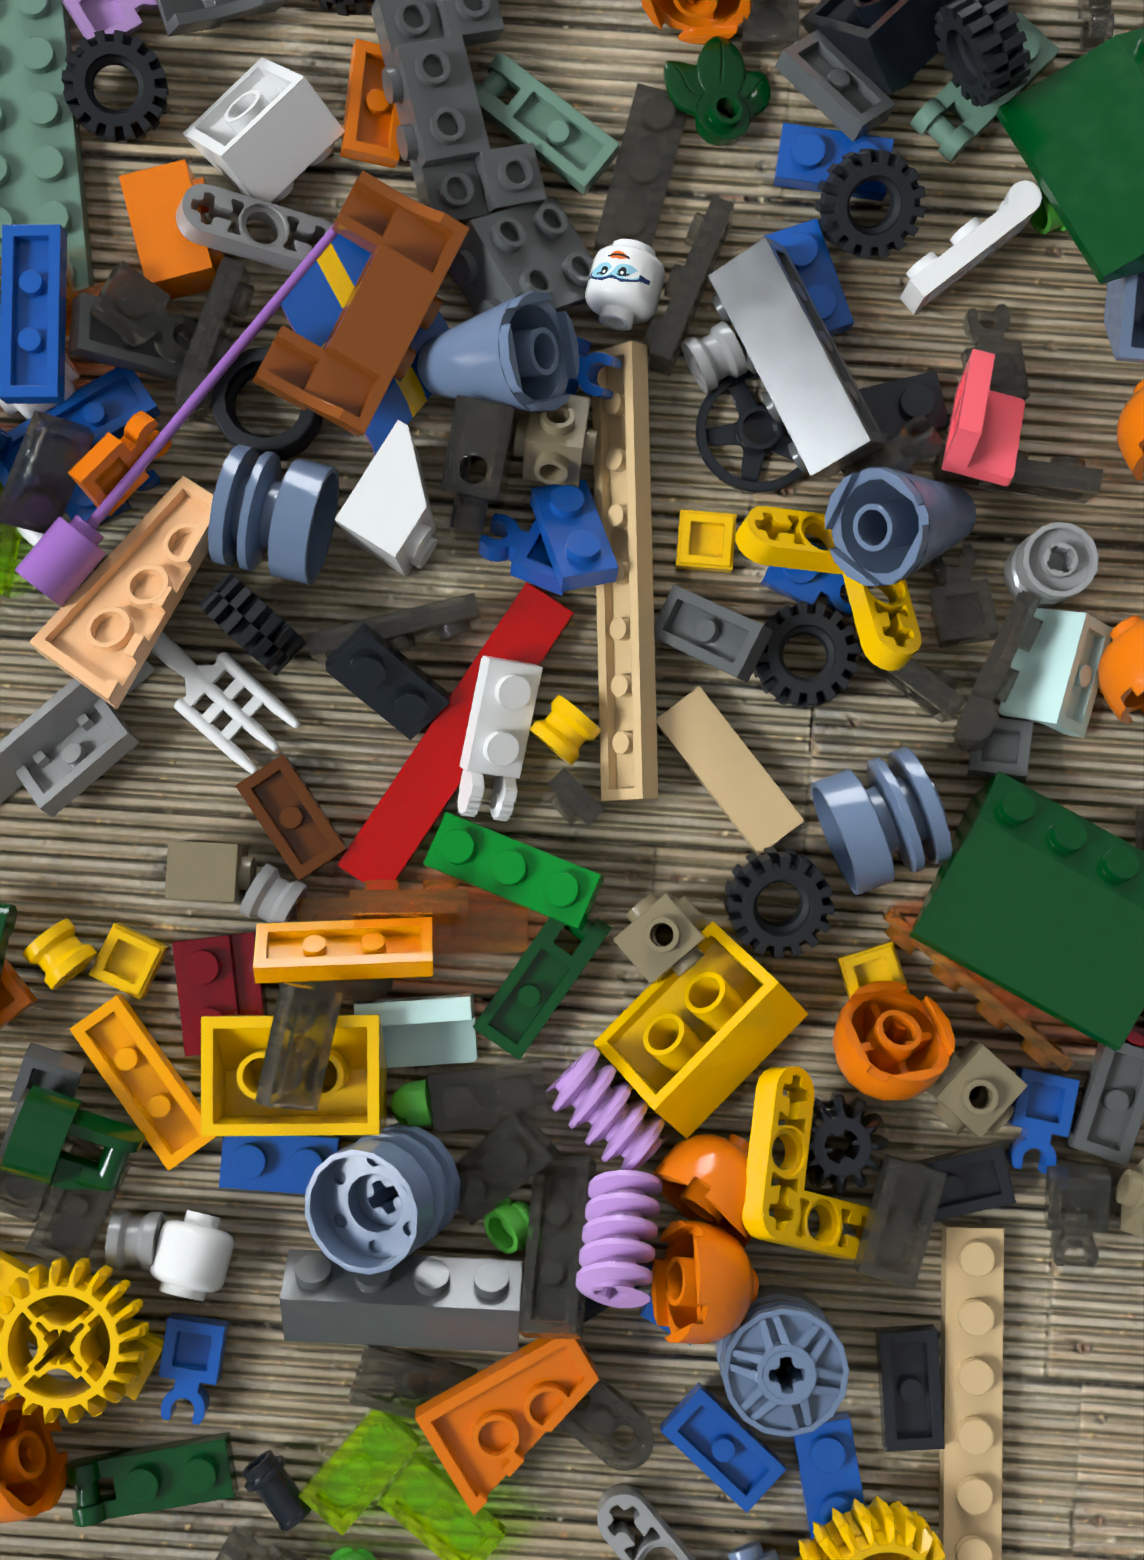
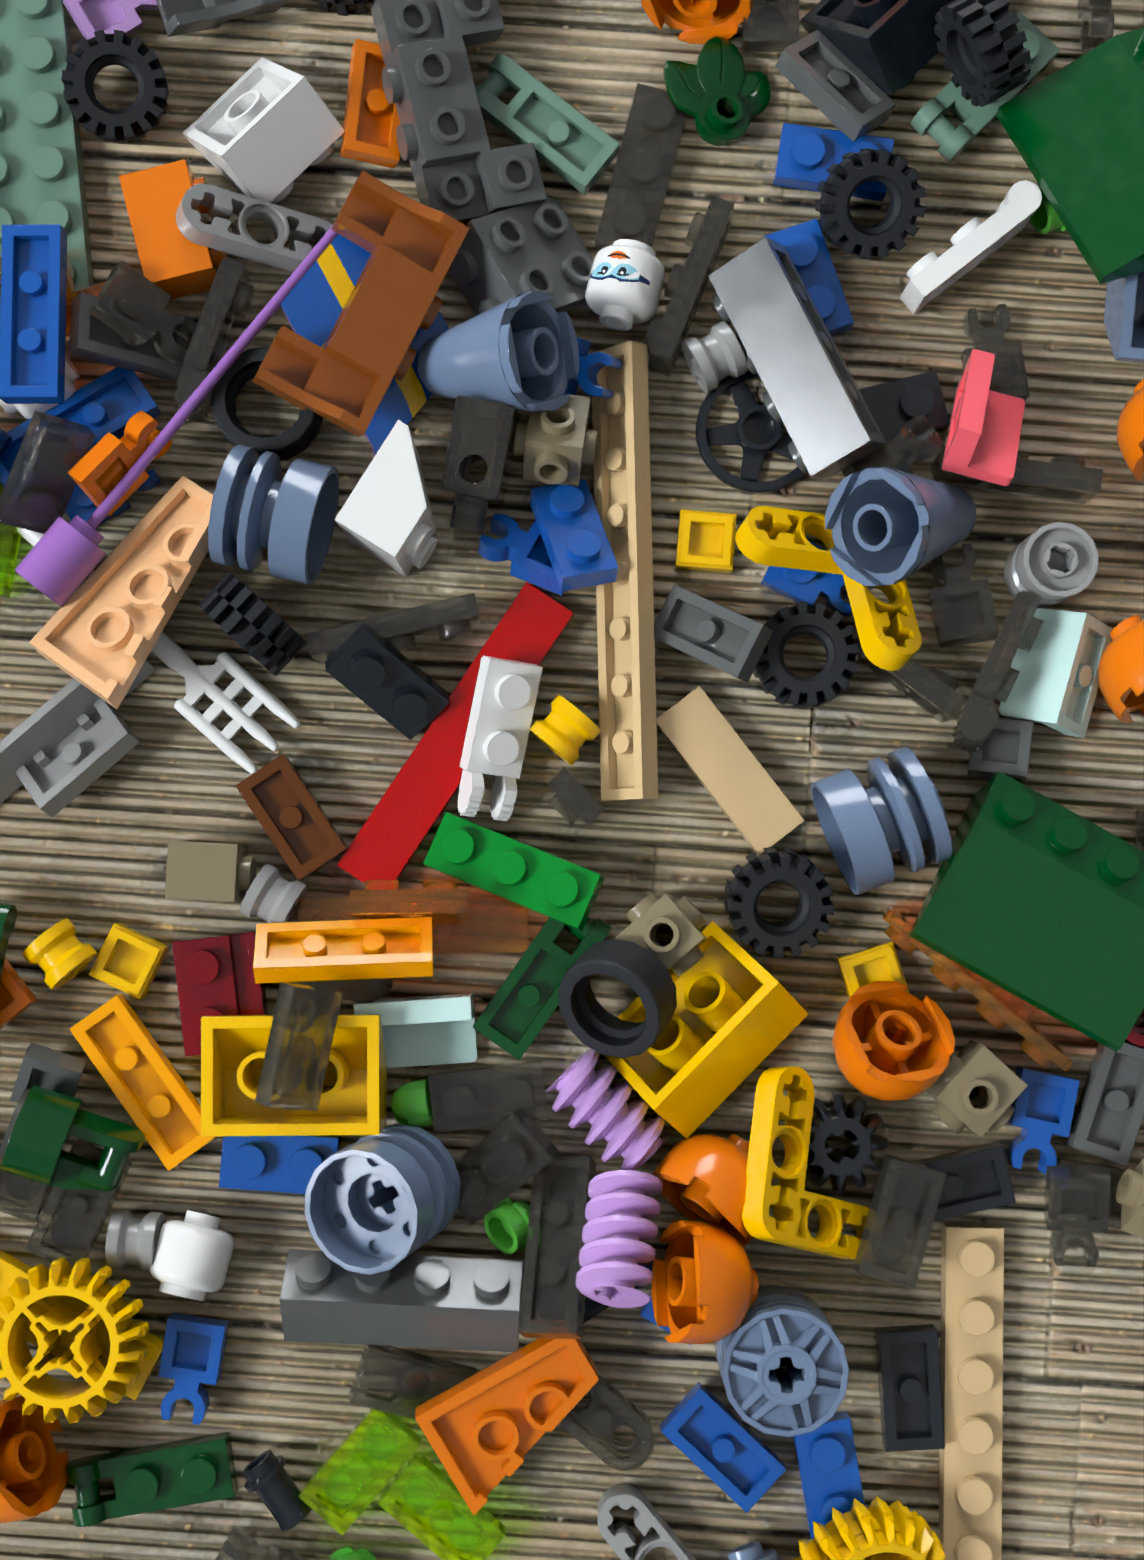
(593, 1023): none -> black tyre

